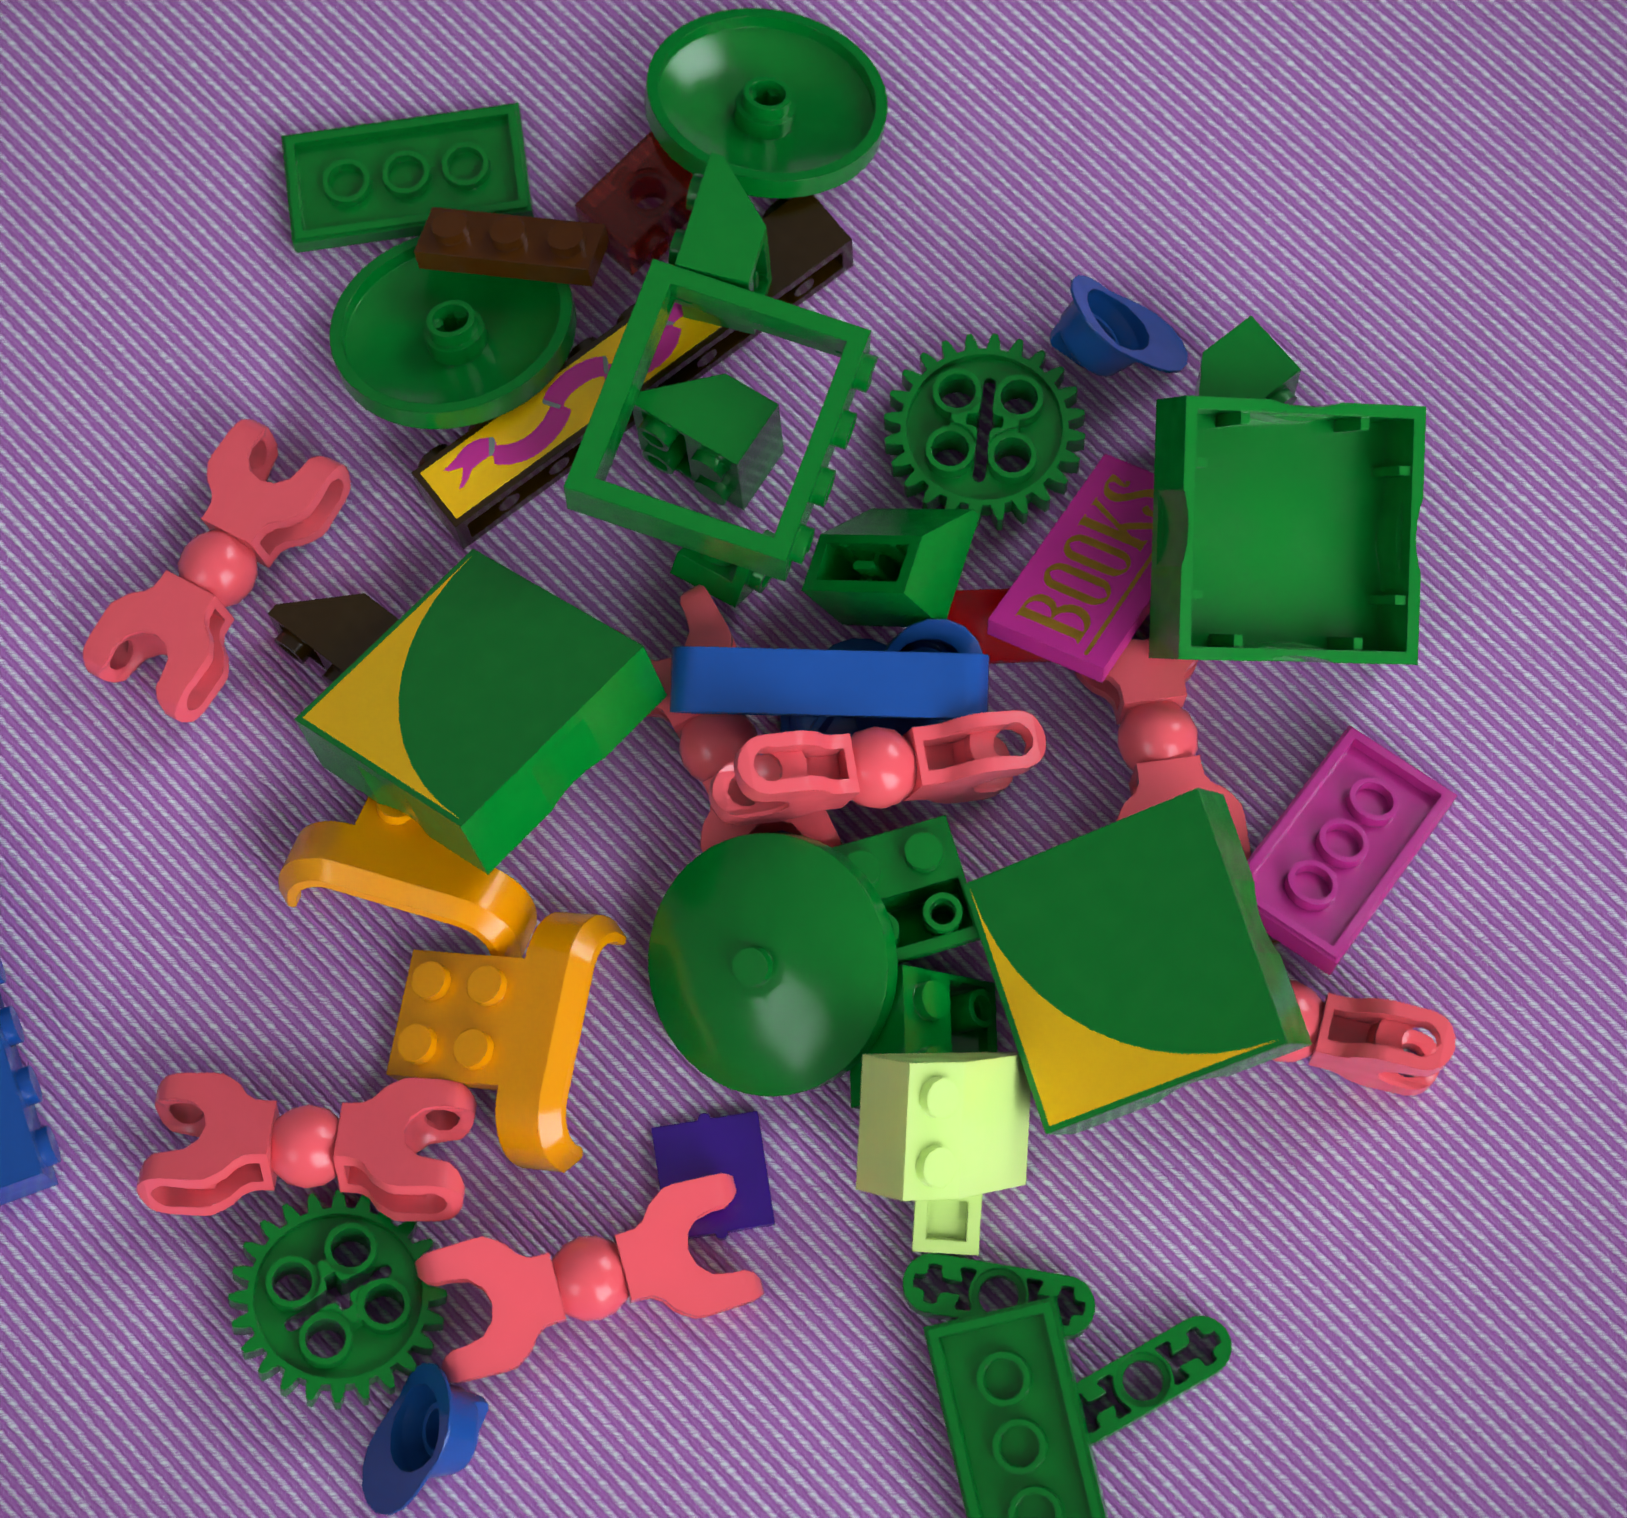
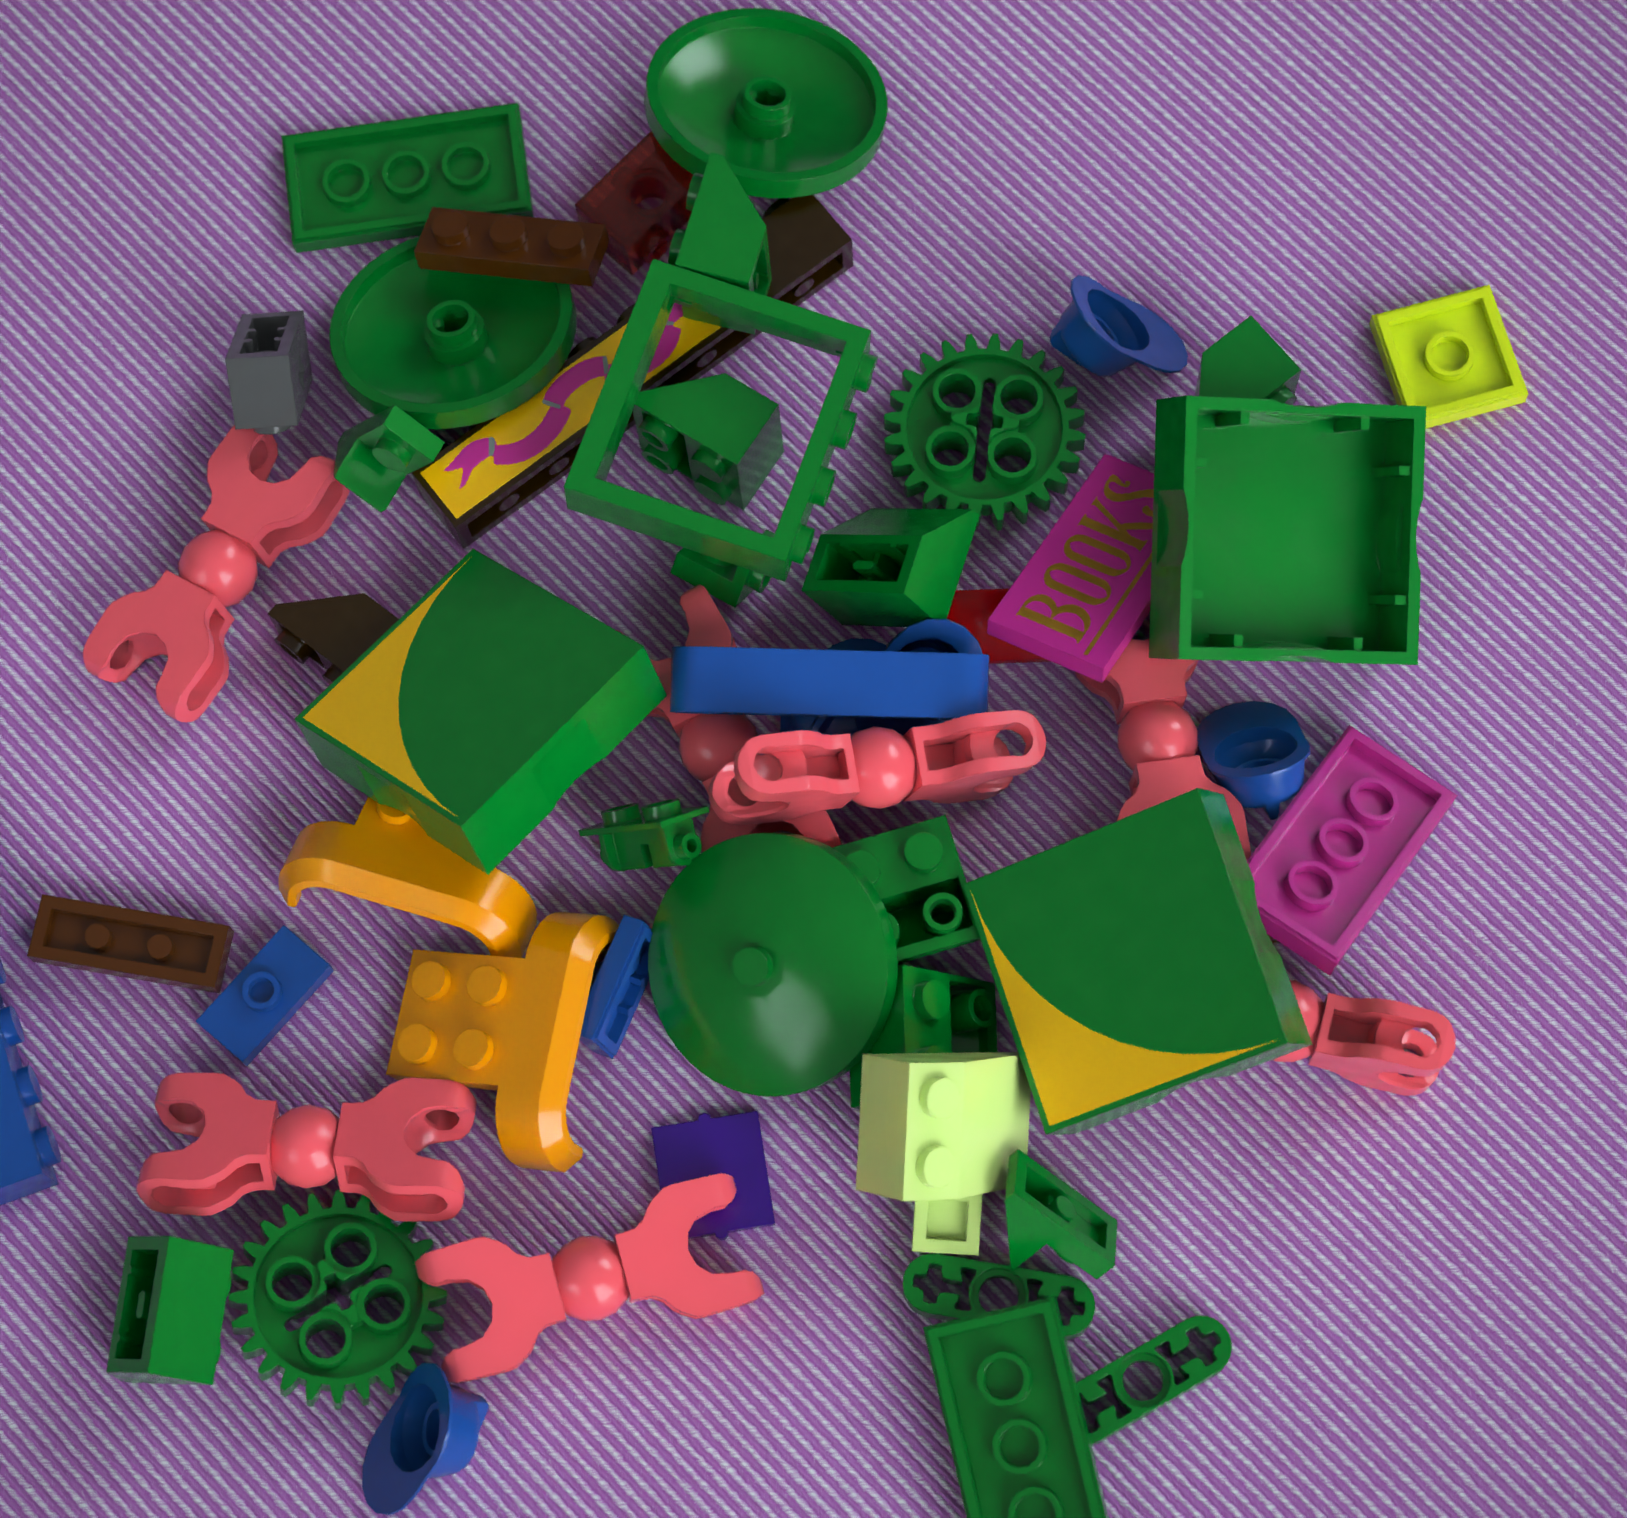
(130, 943): none -> reddish brown plate
(170, 1311): none -> green slope
(265, 995): none -> blue plate
(269, 371): none -> dark grey brick
(380, 454): none -> green slope
(617, 988): none -> blue plate
(655, 838): none -> green hinge
(1052, 1213): none -> green slope
(1255, 753): none -> blue piece
(1449, 356): none -> neon yellow tile

